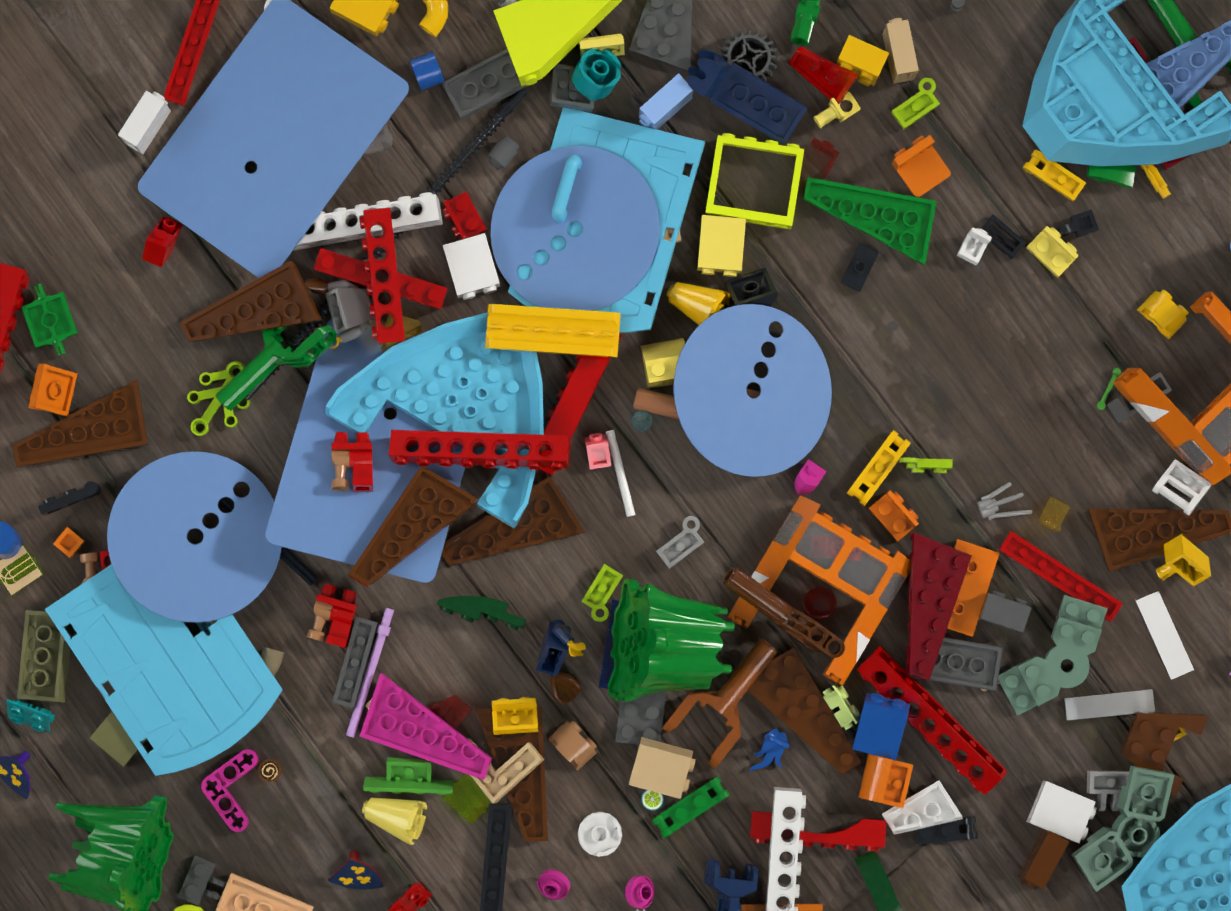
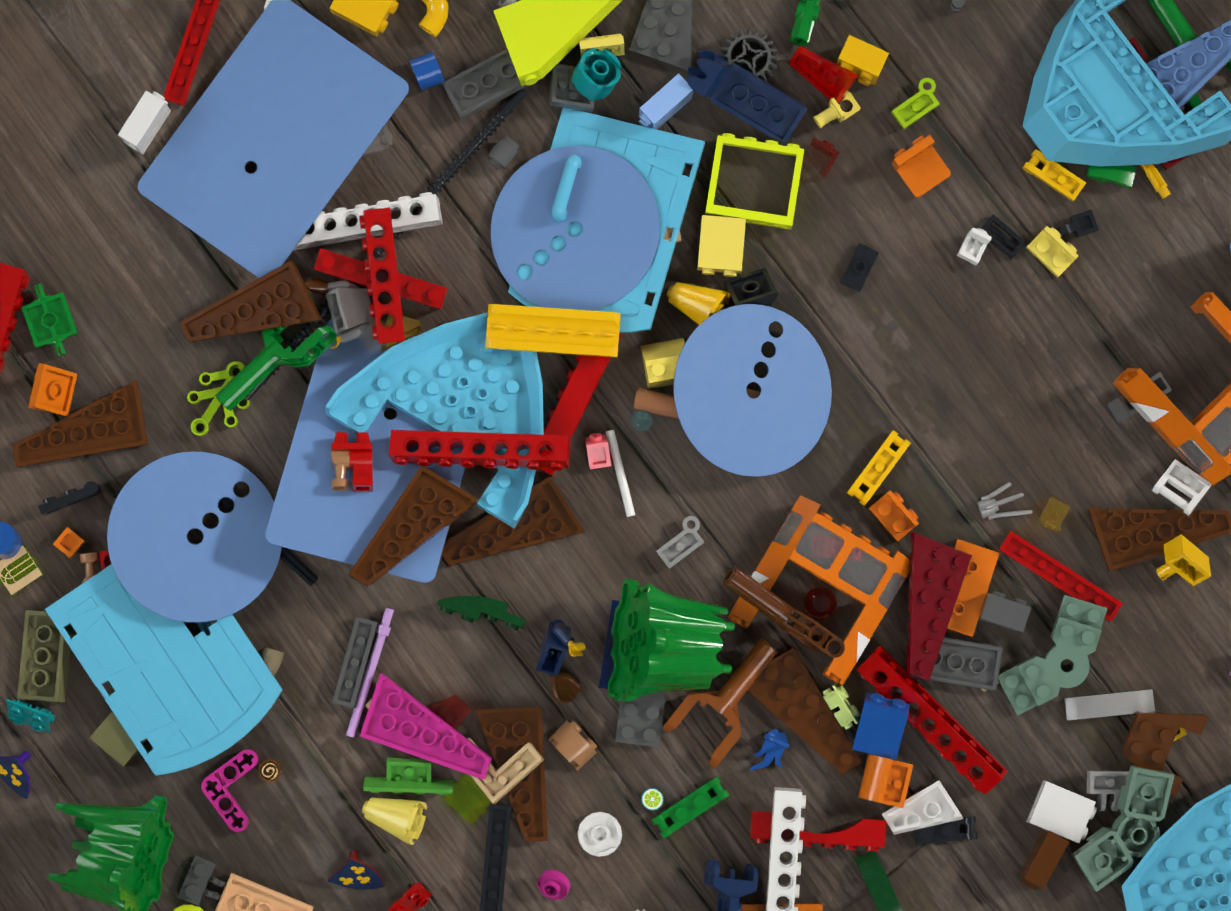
(161, 241): red slope -> none
(337, 611): red hips -> none
(464, 216): red bracket -> none
(471, 266): white brick -> none
(514, 715): yellow bracket -> none
(601, 590): lime hinge -> none
(639, 892): dark pink plate -> none
(662, 768): tan brick -> none
(808, 478): dark pink plate -> none
(888, 217): green wing -> none
(901, 51): tan brick -> none
(919, 465): lime hinge -> none
(1101, 405): bright green hinge -> none
(1164, 313): yellow cylinder -> none
(1164, 635): white sticker -> none

